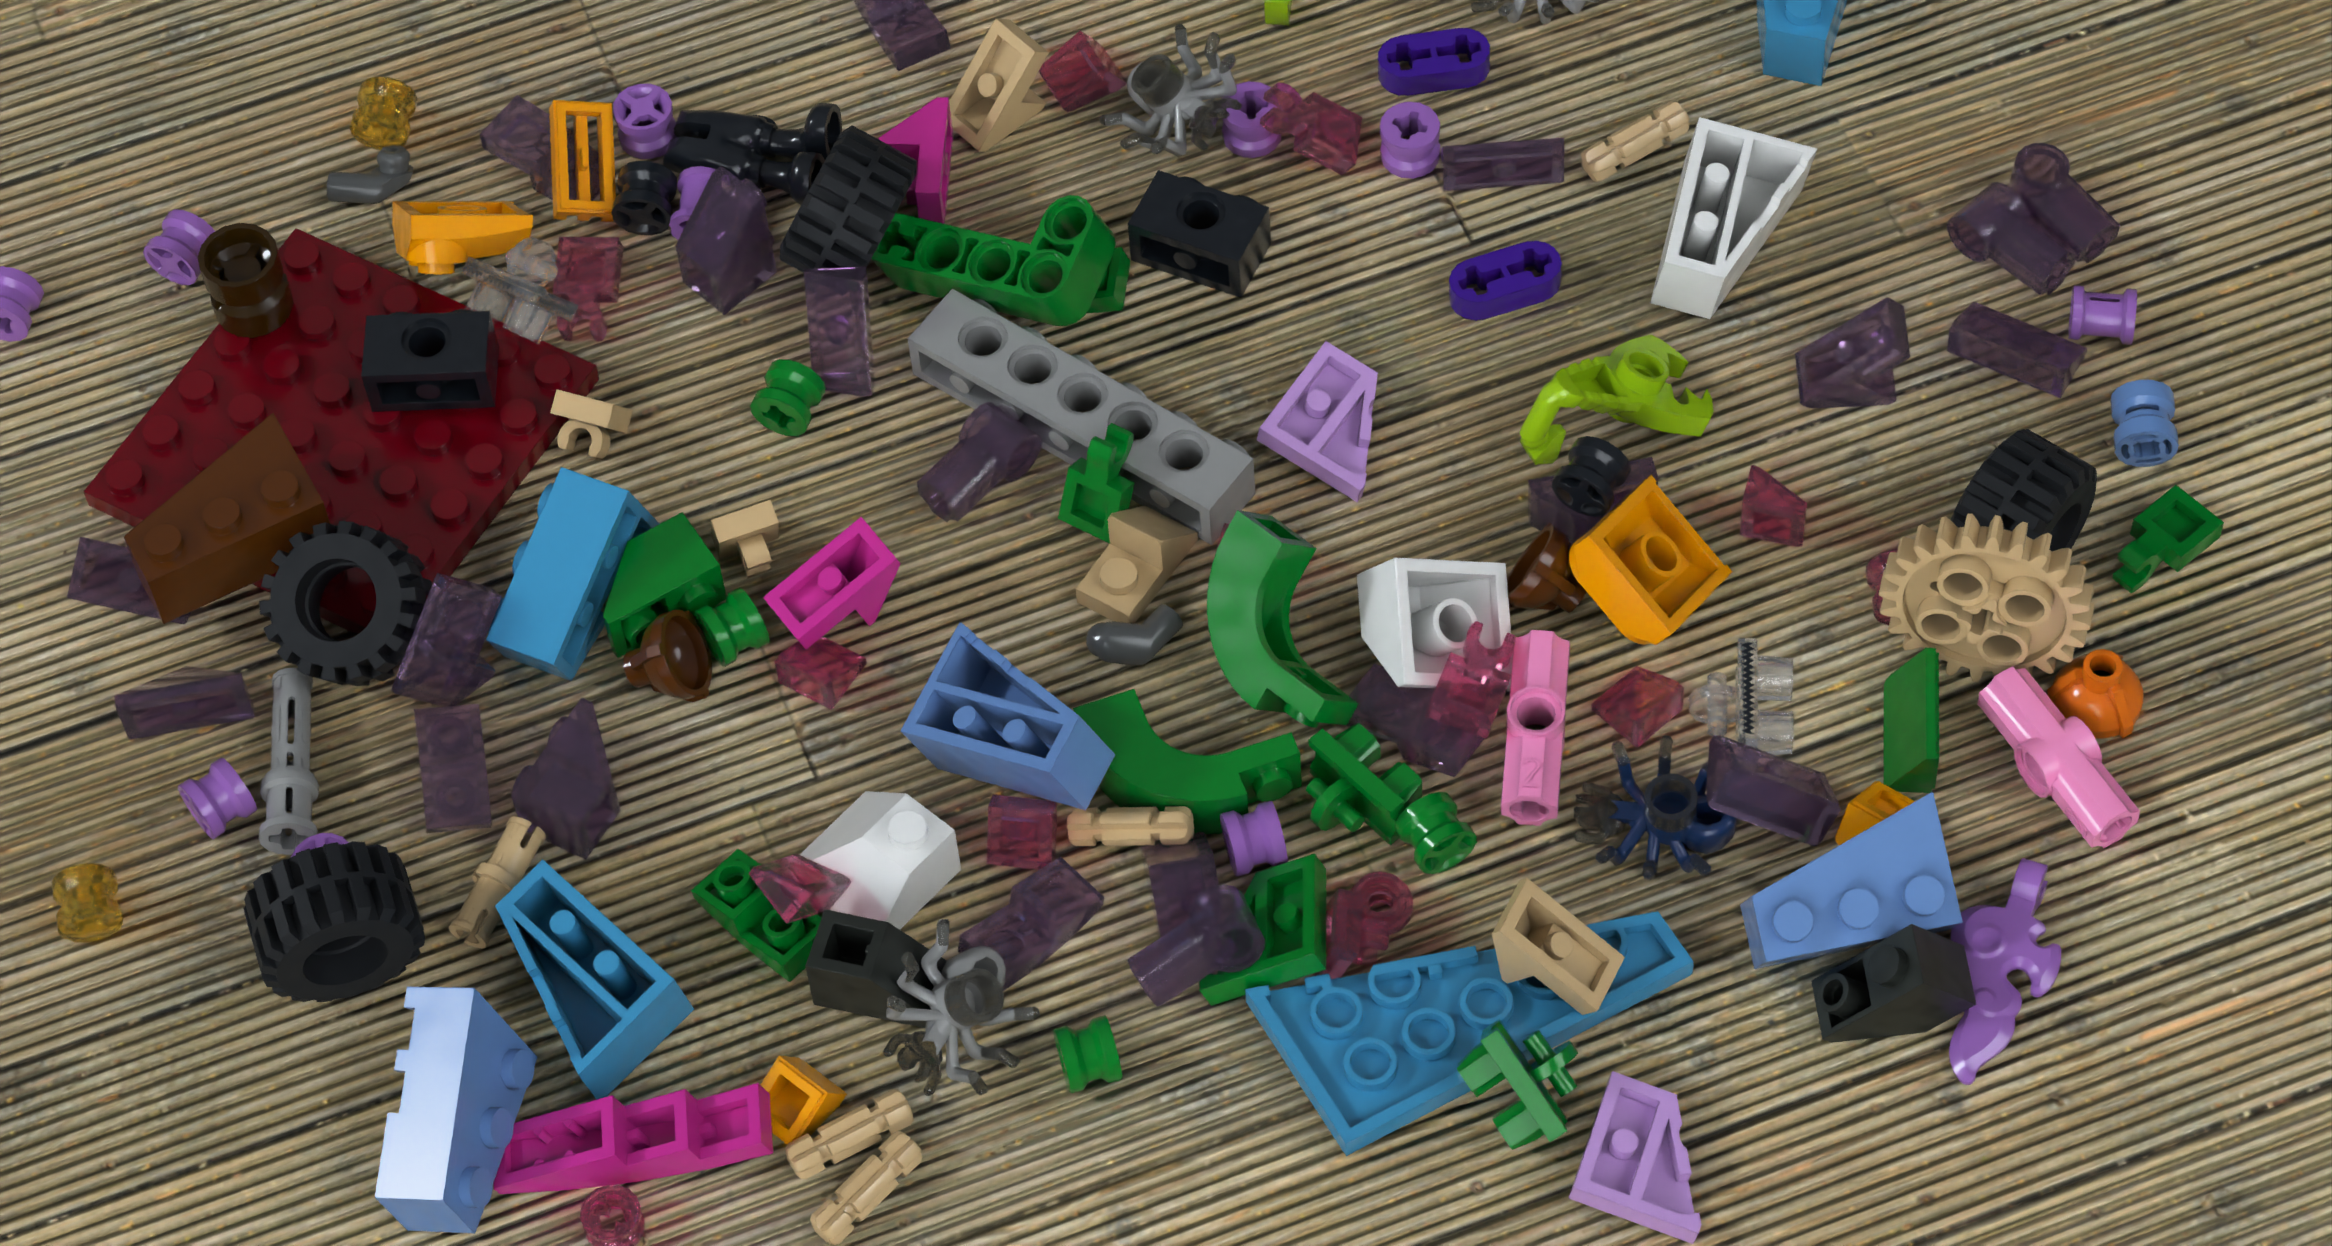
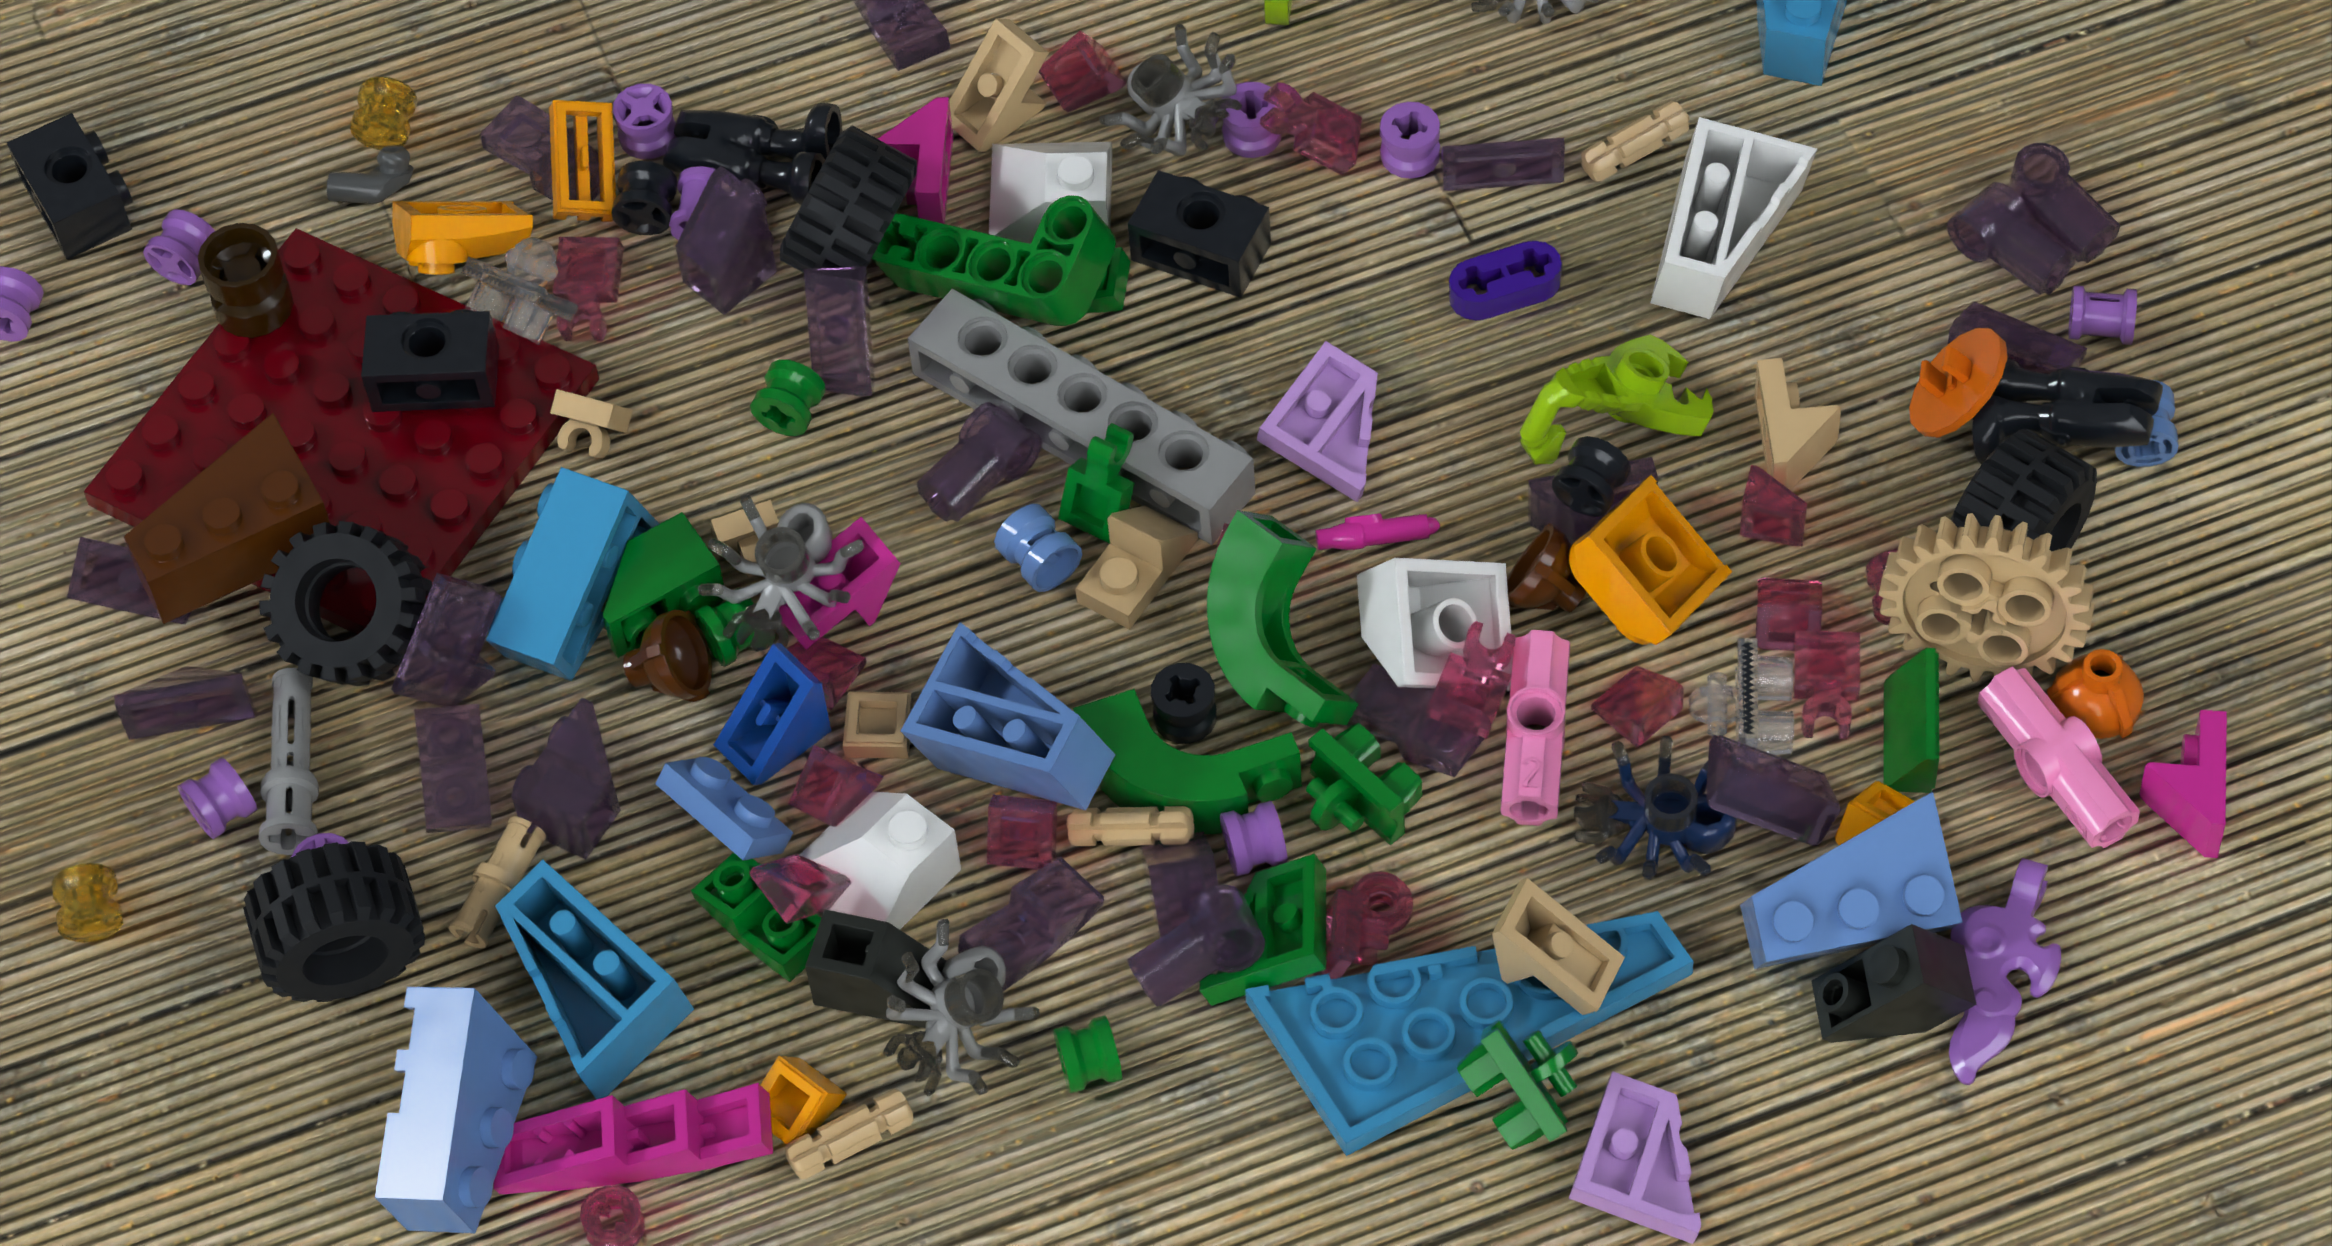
(71, 185): none -> black brick
(724, 807): none -> medium blue plate
(775, 718): none -> blue slope
(788, 562): none -> animal
(832, 786): none -> clear pink slope
(866, 1188): tan axle -> none
(875, 725): none -> tan tile
(1035, 175): none -> white slope
(1042, 552): none -> medium blue wheel
(1133, 642): dark grey arm -> none
(1180, 719): none -> black wheel
(1374, 530): none -> dark pink piece
(1434, 61): dark purple beam -> none
(1435, 833): green wheel -> none
(1786, 607): none -> clear pink slope
(1791, 435): none -> tan slope
(1827, 675): none -> clear pink plate
(1855, 360): clear purple slope -> none
(1957, 382): none -> orange piece
(2083, 409): none -> black piece
(2168, 531): green plate -> none
(2193, 792): none -> dark pink slope

